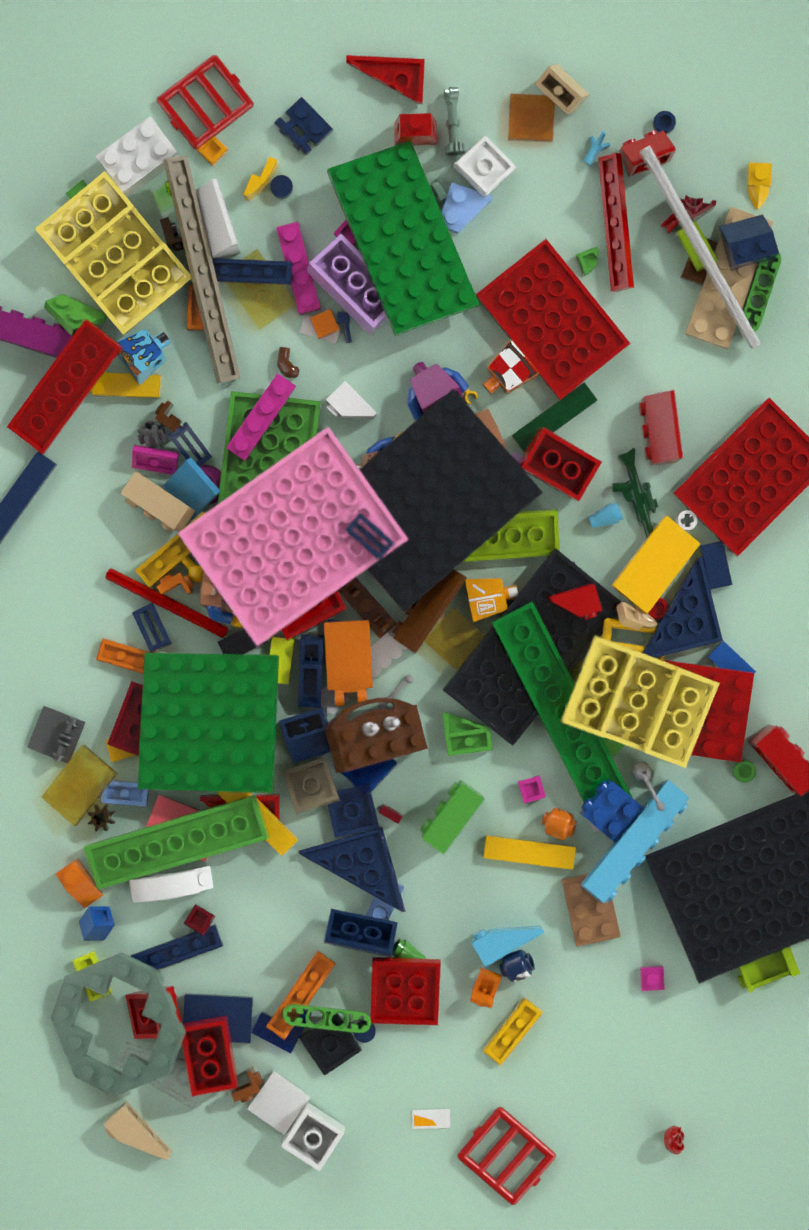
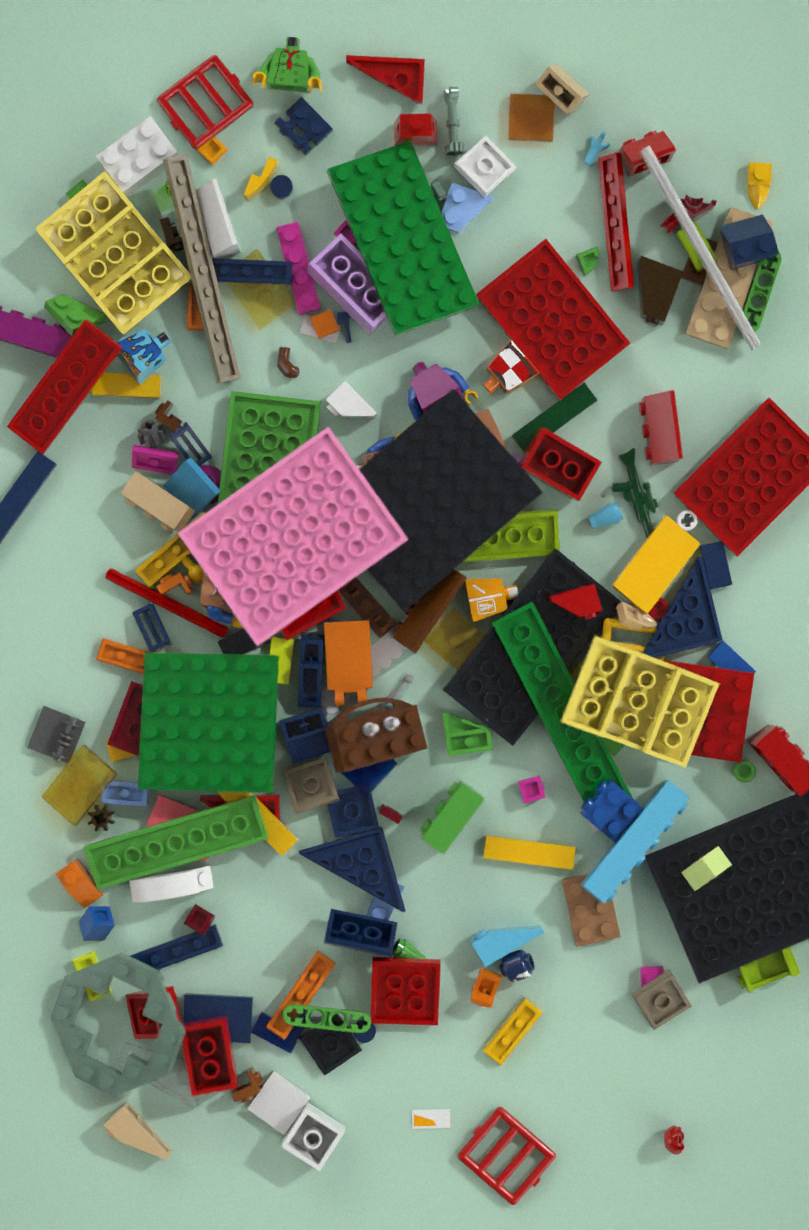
(261, 417): dark pink plate -> none
(289, 70): none -> bright green torso
(379, 556): dark blue tile -> none
(559, 824): orange head -> none
(642, 773): light grey hinge -> none
(656, 289): none -> dark brown slope
(661, 999): none -> dark tan tile
(664, 121): dark blue tile -> none
(706, 868): none -> yellowish green slope

